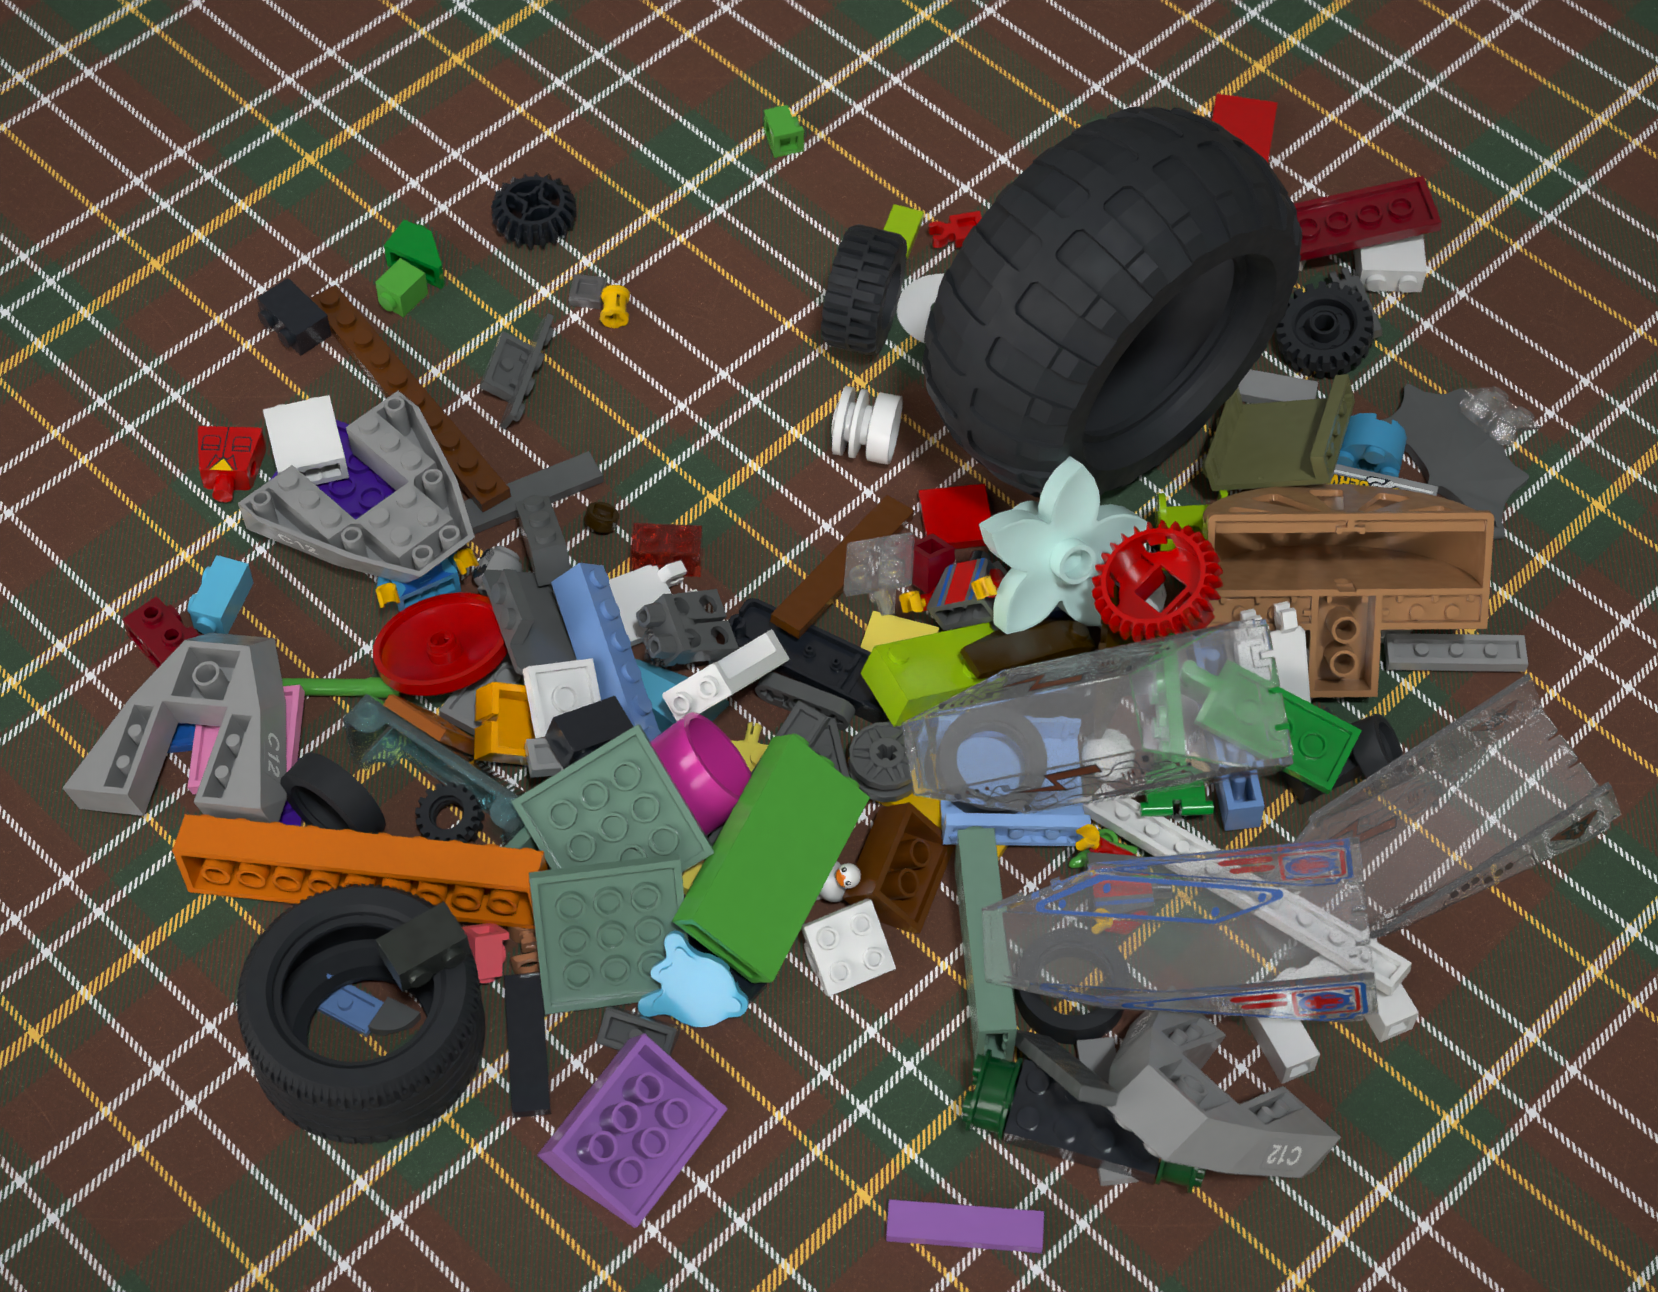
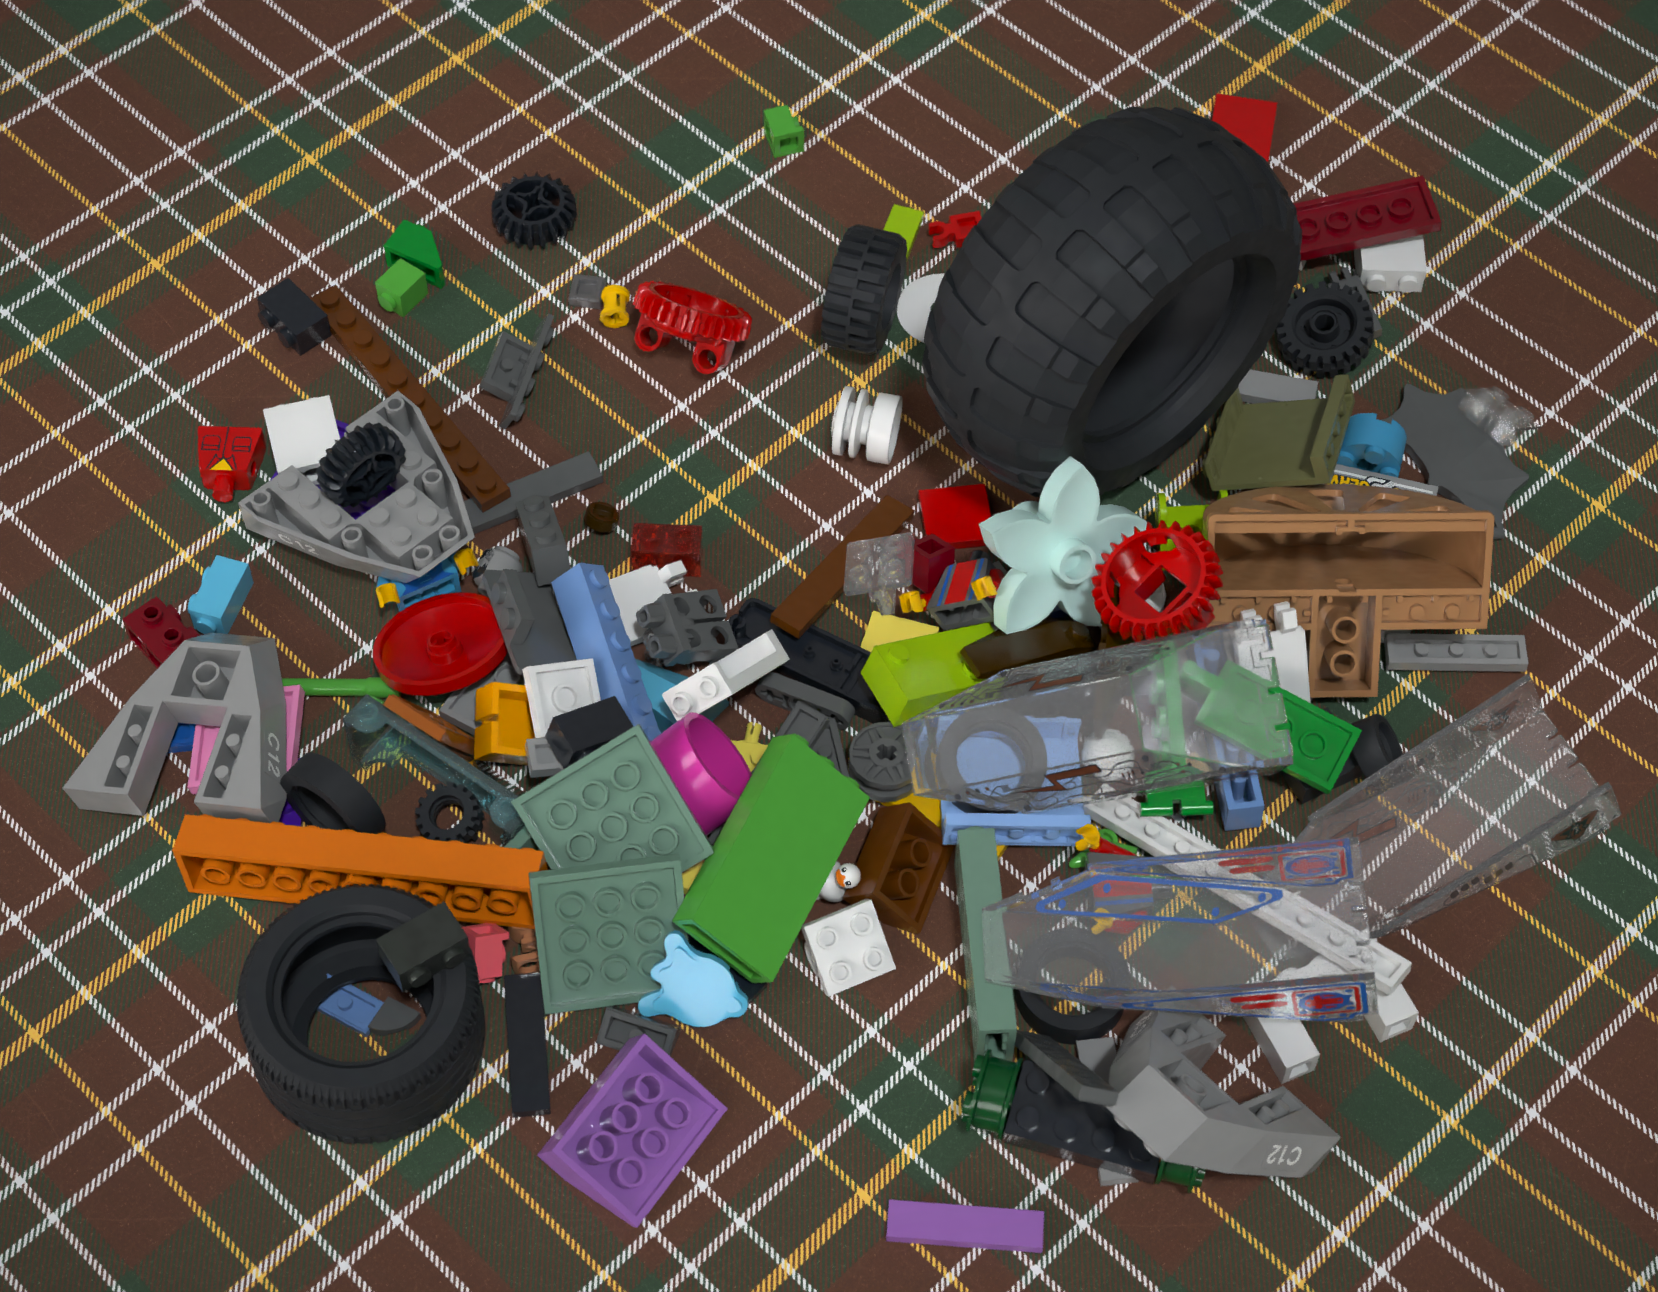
(360, 464): none -> black gear
(692, 317): none -> red piece

